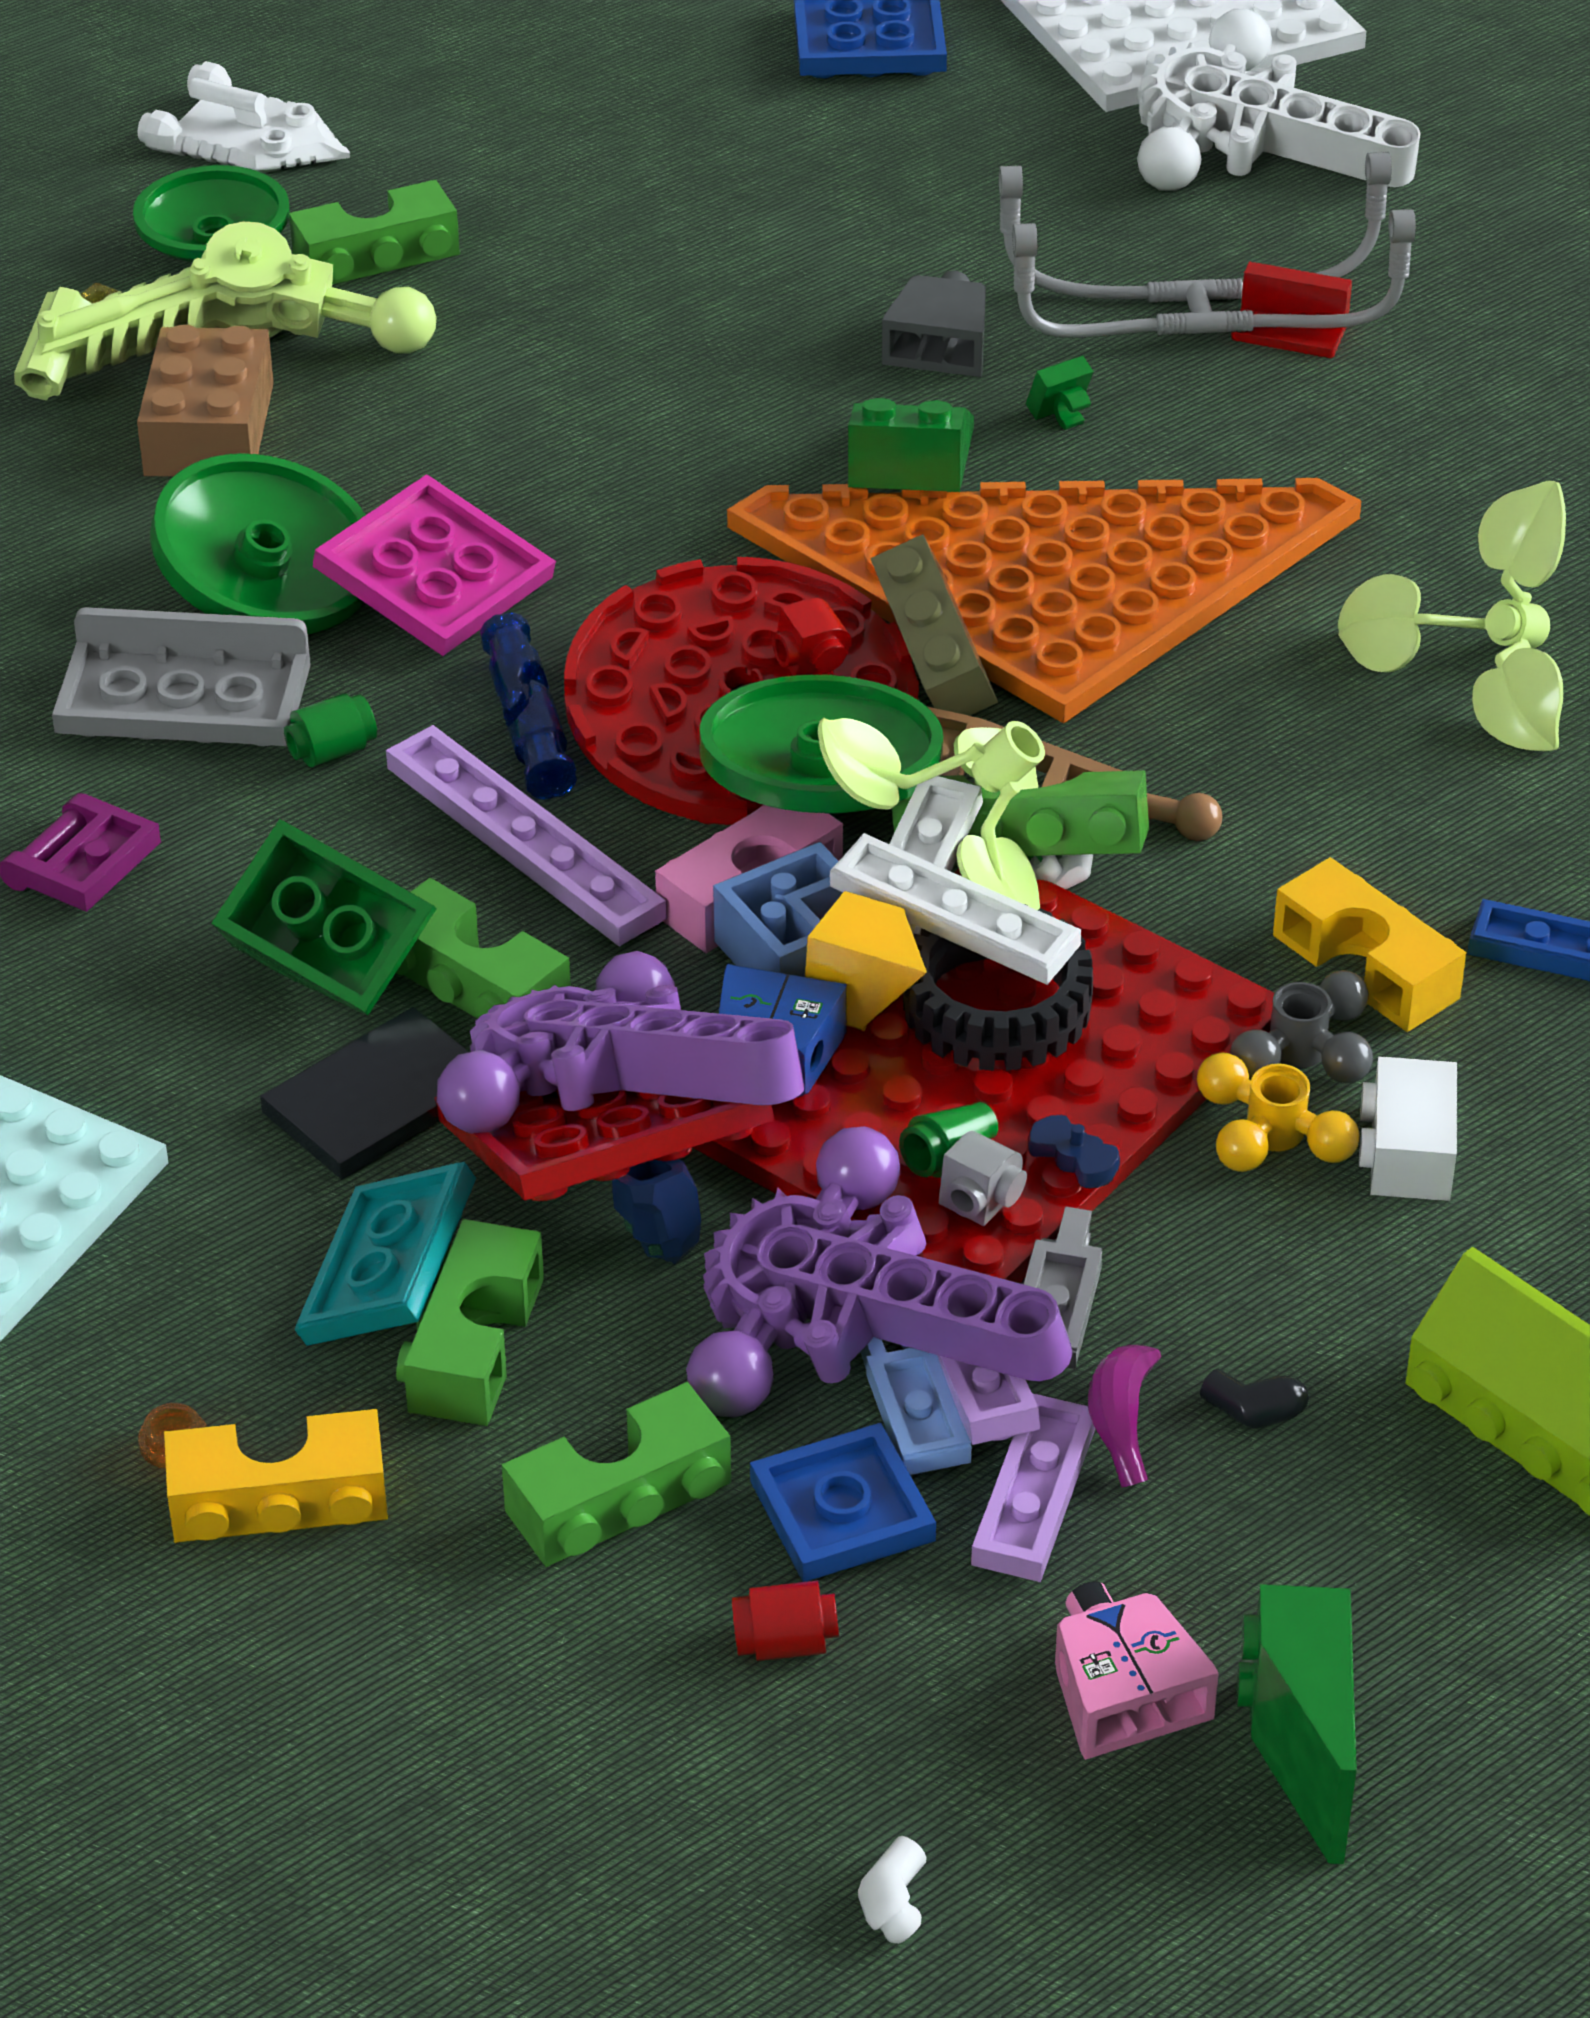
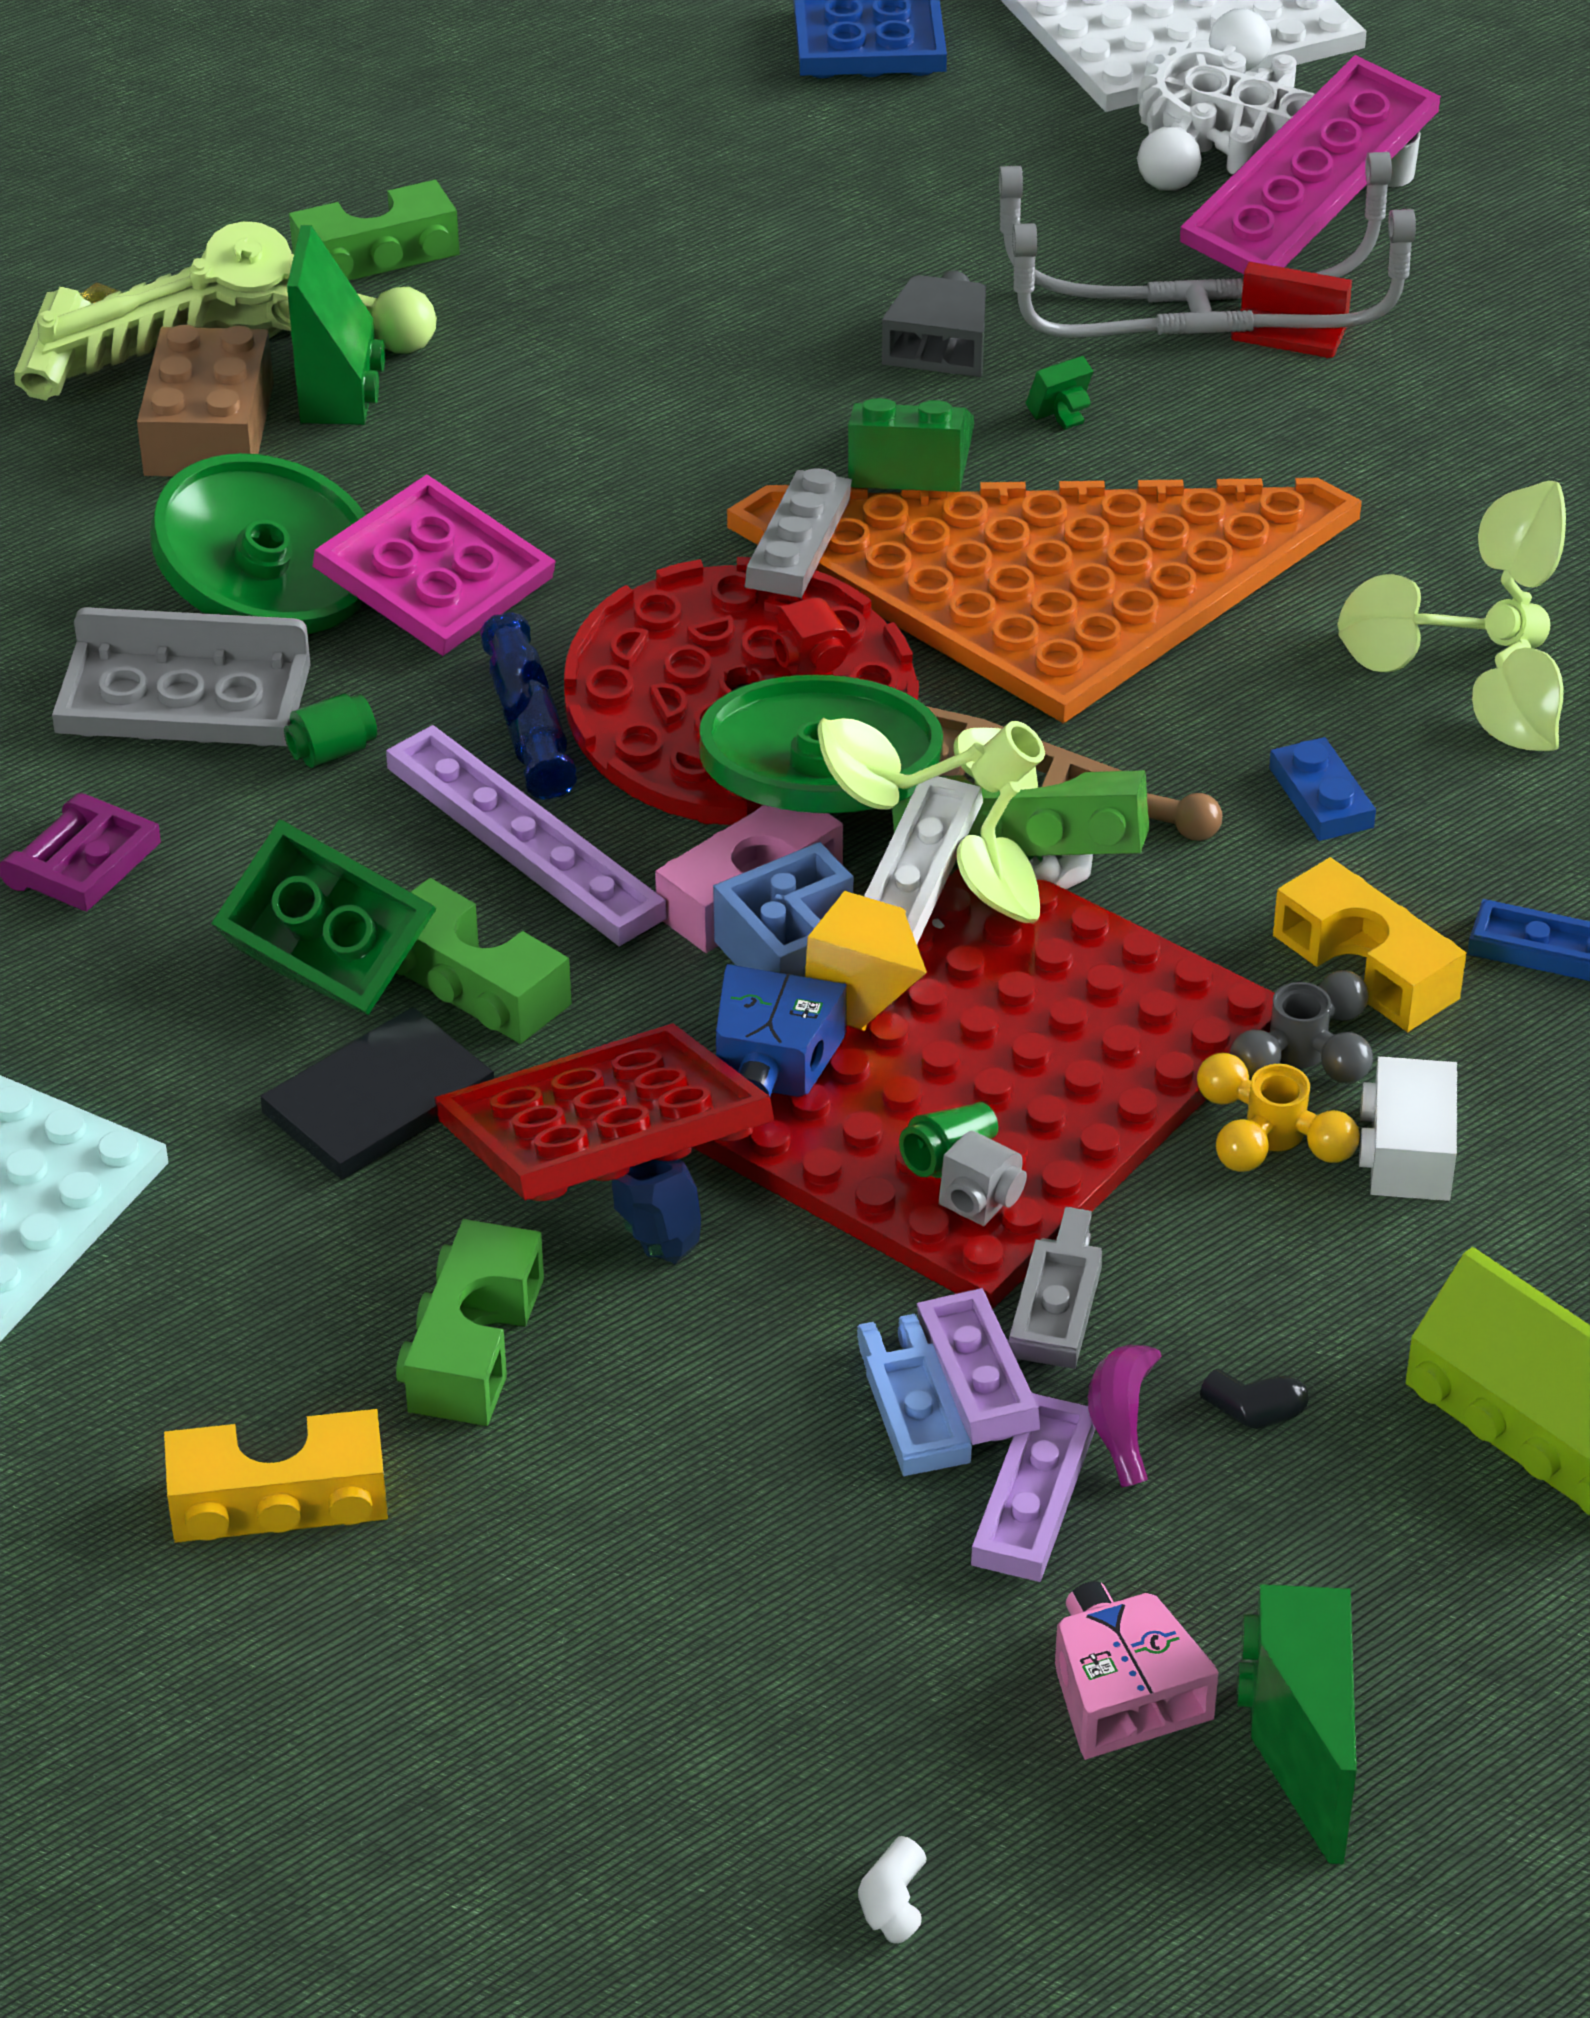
(161, 1419): clear orange plate -> none
(192, 204): green dish -> none
(240, 127): white shield -> none
(331, 338): none -> green slope
(386, 1254): teal tile -> none
(574, 1503): bright green arch -> none
(615, 1040): medium lavender piece -> none
(784, 1621): red brick -> none
(798, 533): none -> light grey plate
(842, 1502): blue plate -> none
(855, 1283): medium lavender piece -> none
(933, 628): olive brick -> none
(957, 908): white tile -> none
(996, 1033): black tyre -> none
(1074, 1150): dark blue piece -> none
(1309, 167): none -> dark pink plate
(1322, 788): none -> blue plate

